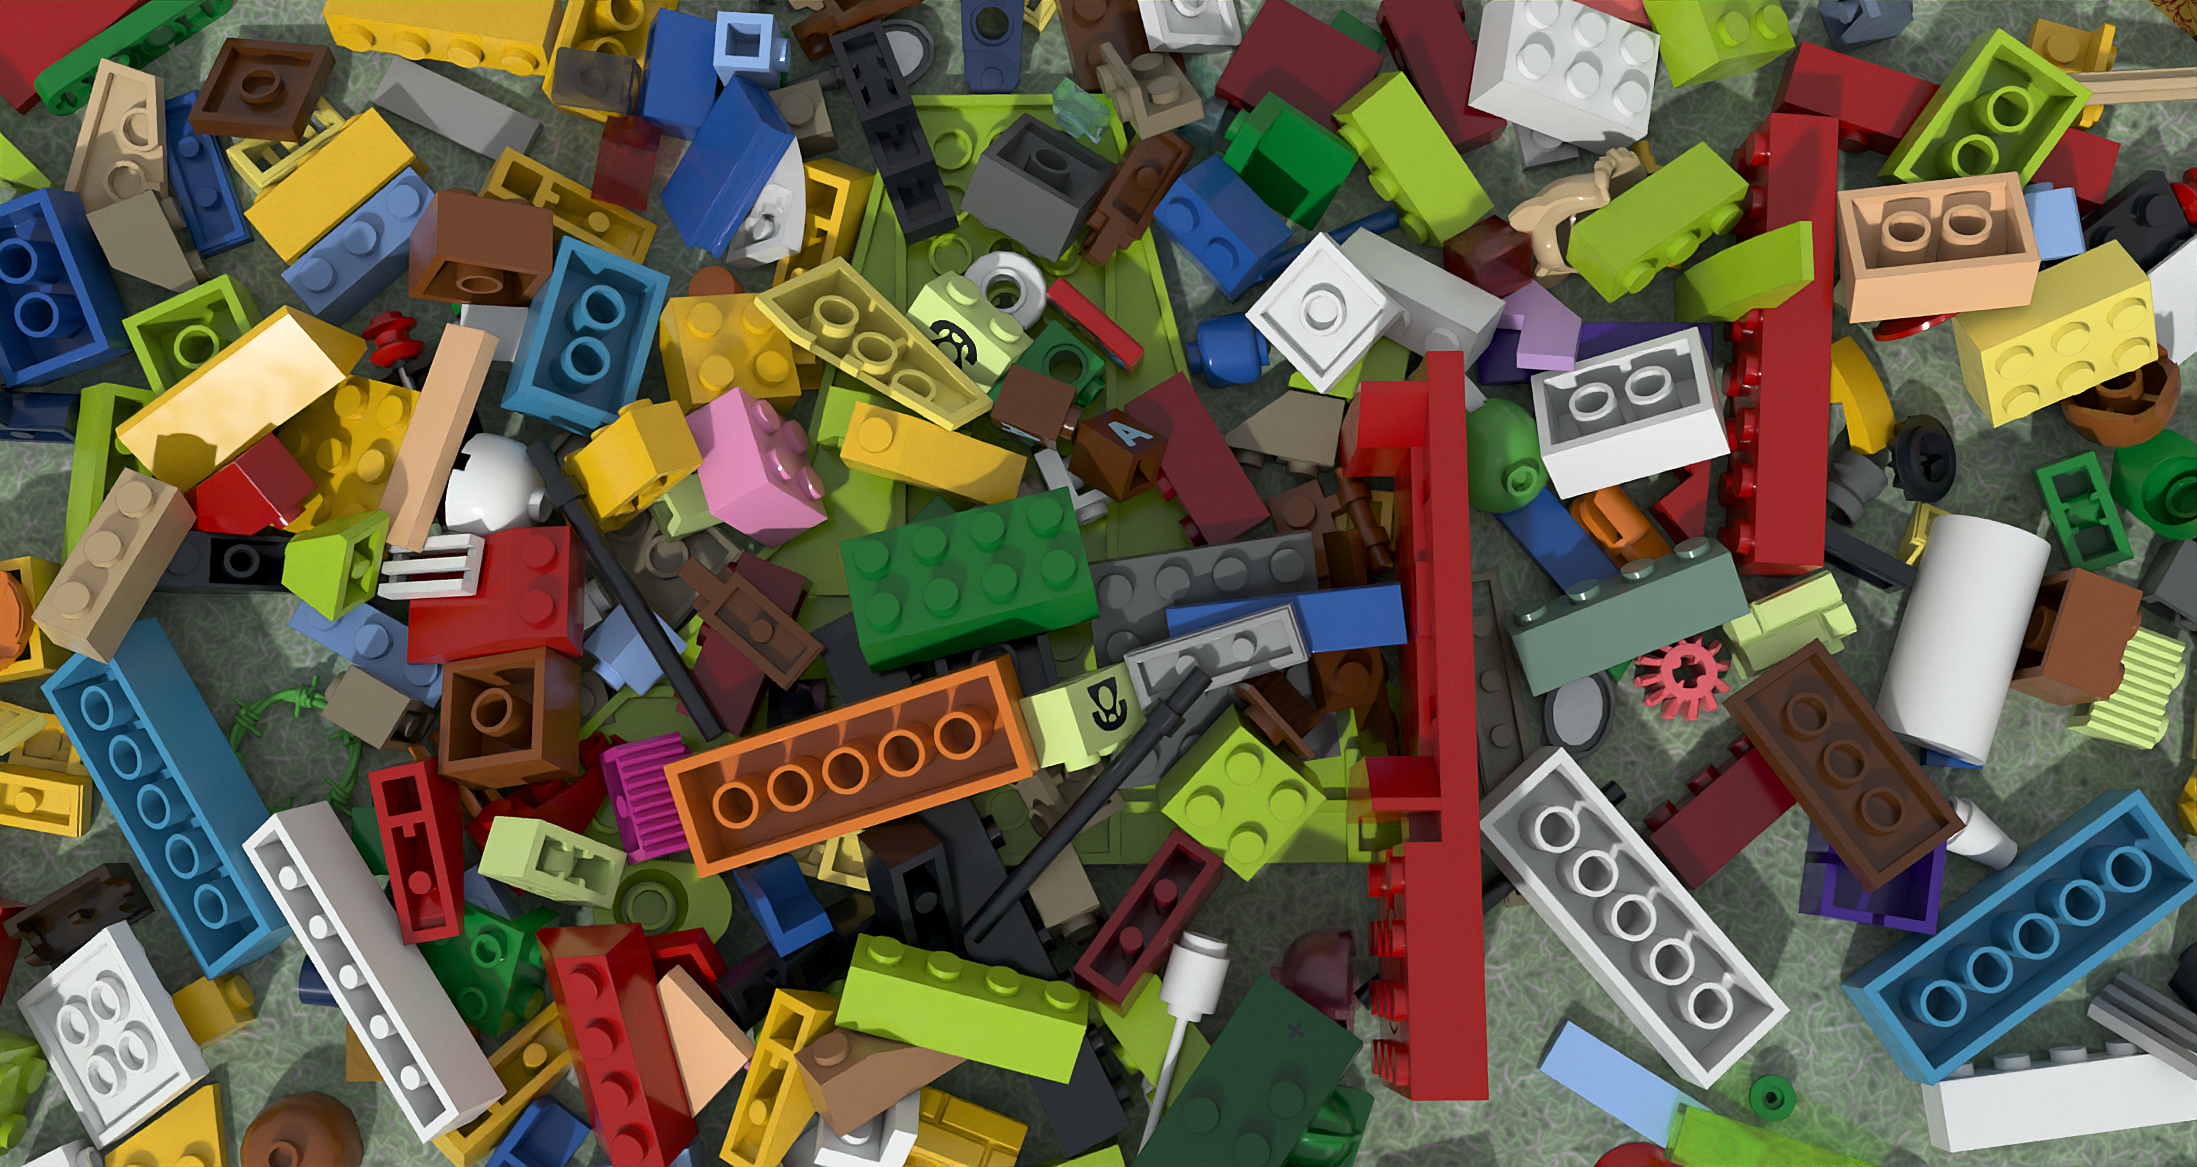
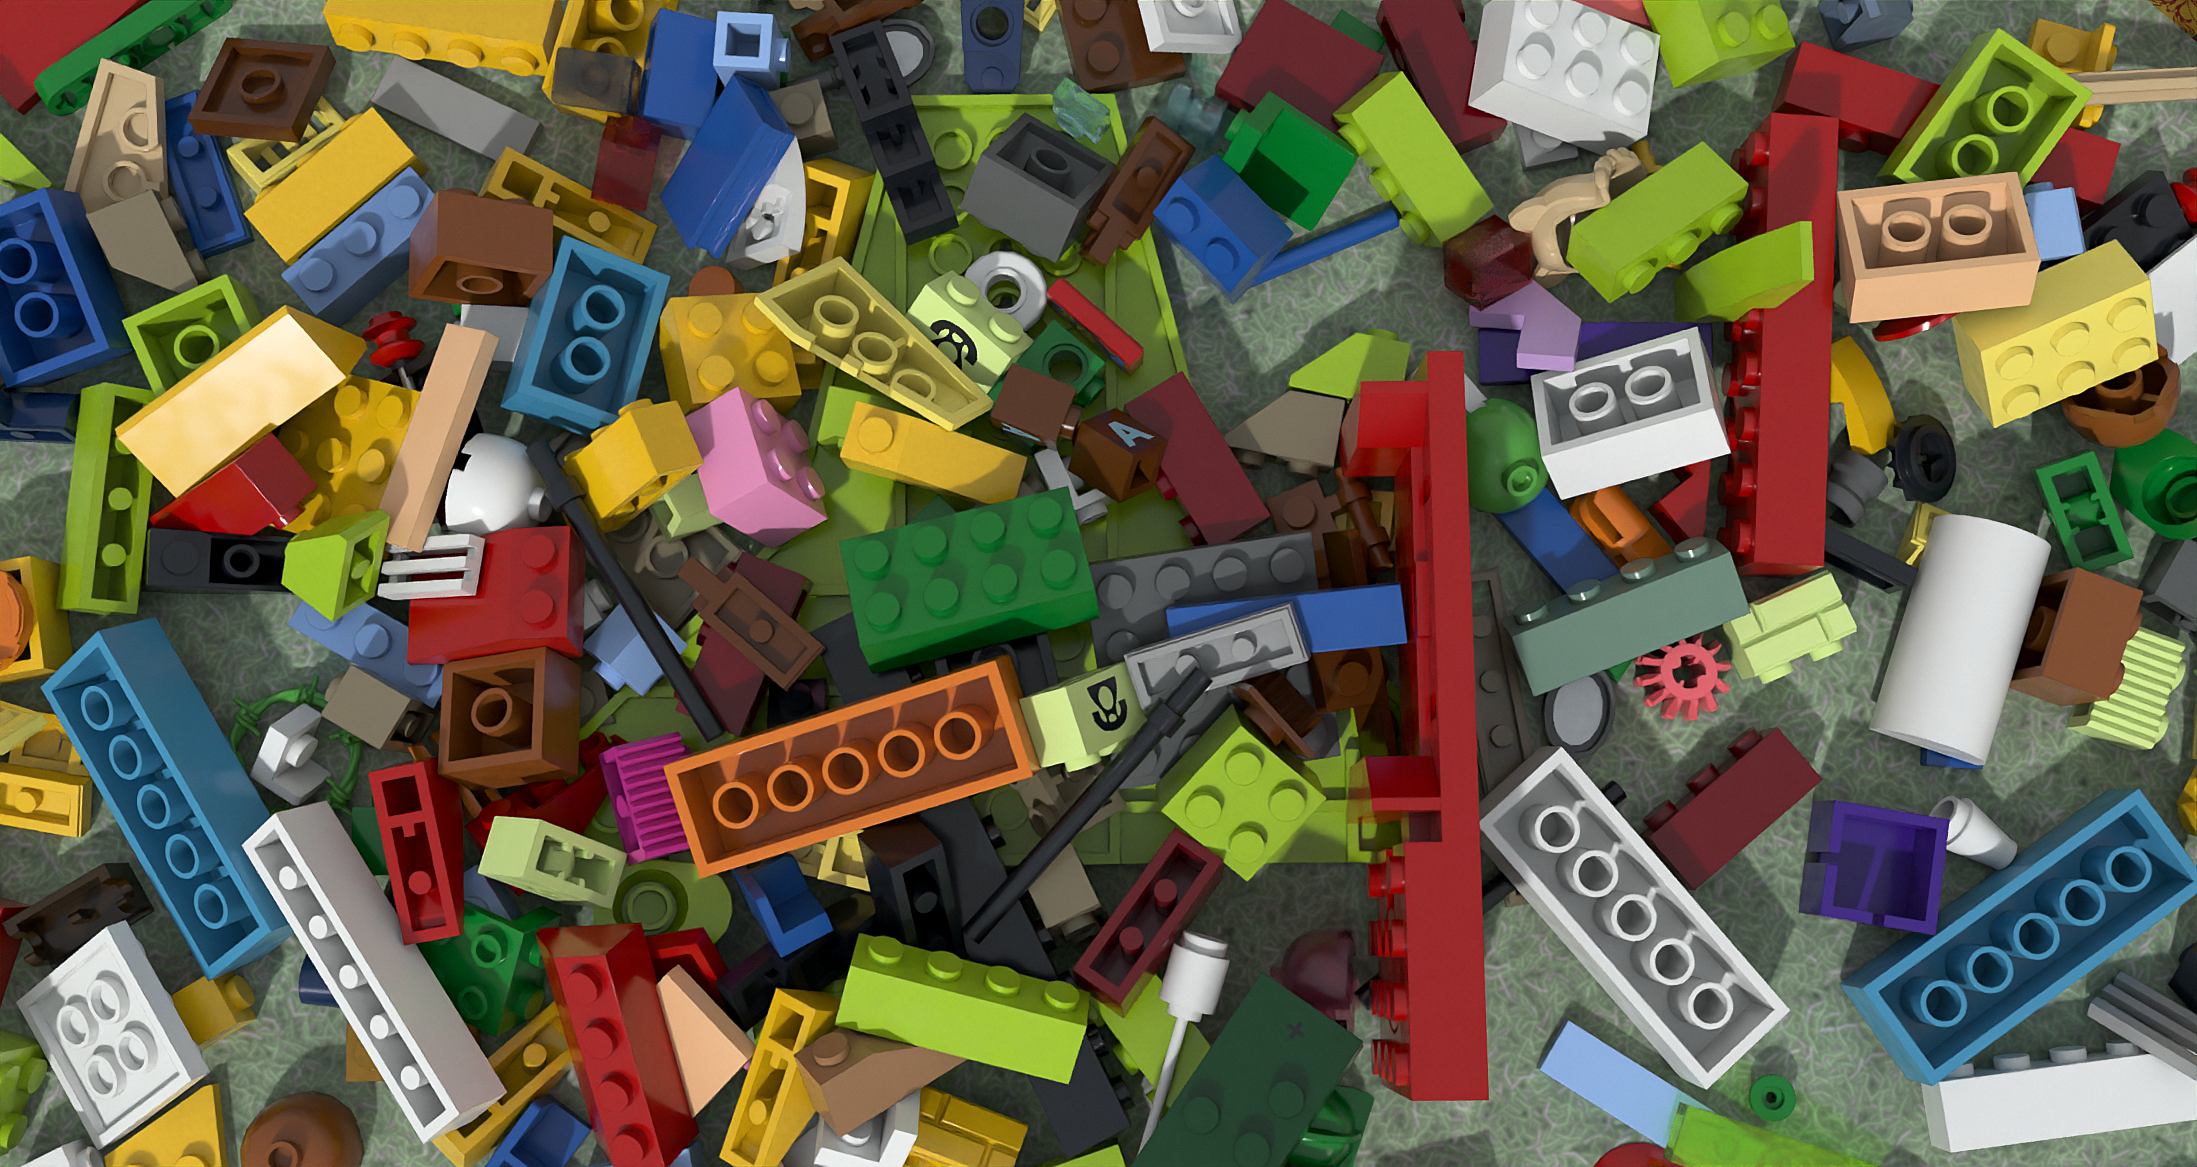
(115, 566): tan brick -> none
(285, 754): none -> white bracket
(1148, 91): dark tan bracket -> none
(1228, 351): blue head -> none
(1324, 313): white plate -> none
(1438, 306): white brick -> none
(1843, 765): reddish brown plate -> none

